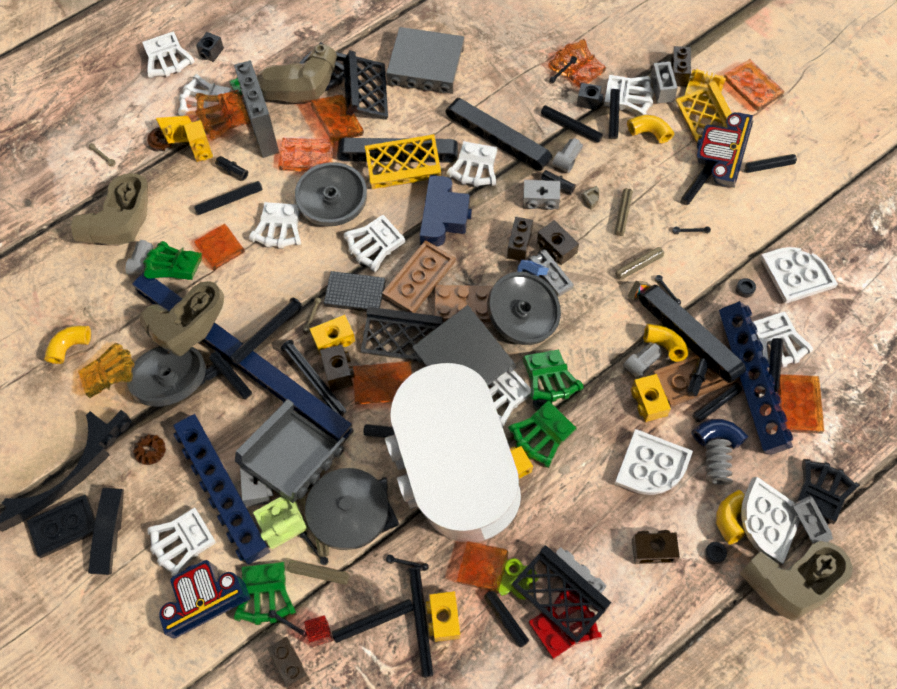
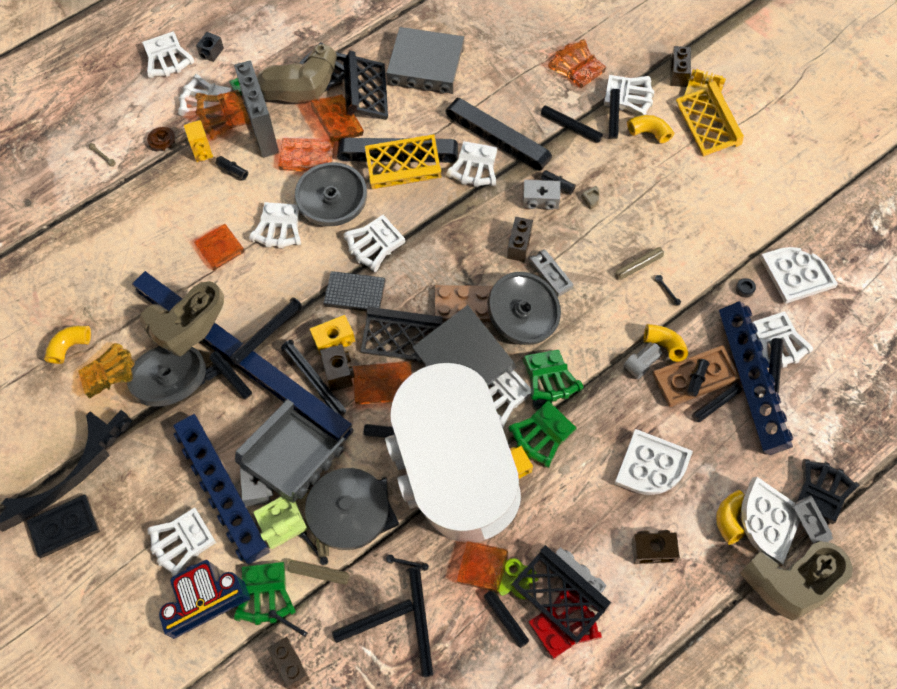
(106, 531): black slope -> none
(121, 214): dark tan piece -> none
(135, 265): light grey piece -> none
(152, 456): reddish brown gear -> none
(172, 264): green plate -> none
(173, 128): yellow hinge -> none
(228, 198): black axle -> none
(306, 328): dark tan hinge -> none
(318, 631): clear red brick -> none
(419, 277): medium nougat plate -> none
(443, 211): dark blue brick -> none
(445, 603): yellow brick -> none
(532, 267): medium blue bracket -> none
(553, 234): dark brown brick -> none
(566, 158): light grey piece -> none
(573, 60): black hinge -> none
(589, 96): black brick -> none
(623, 212): dark tan axle -> none
(638, 287): dark tan tile -> none
(650, 387): yellow brick -> none
(663, 82): light grey brick -> none
(676, 230): black hinge -> none
(695, 335): black beam -> none
(697, 184): black axle -> none
(715, 552): black tile -> none
(716, 461): light grey piece -> none
(719, 429): dark blue cylinder -> none
(725, 147): brick -> none
(753, 85): clear orange plate -> none
(770, 163): black axle -> none
(801, 403): clear orange plate -> none

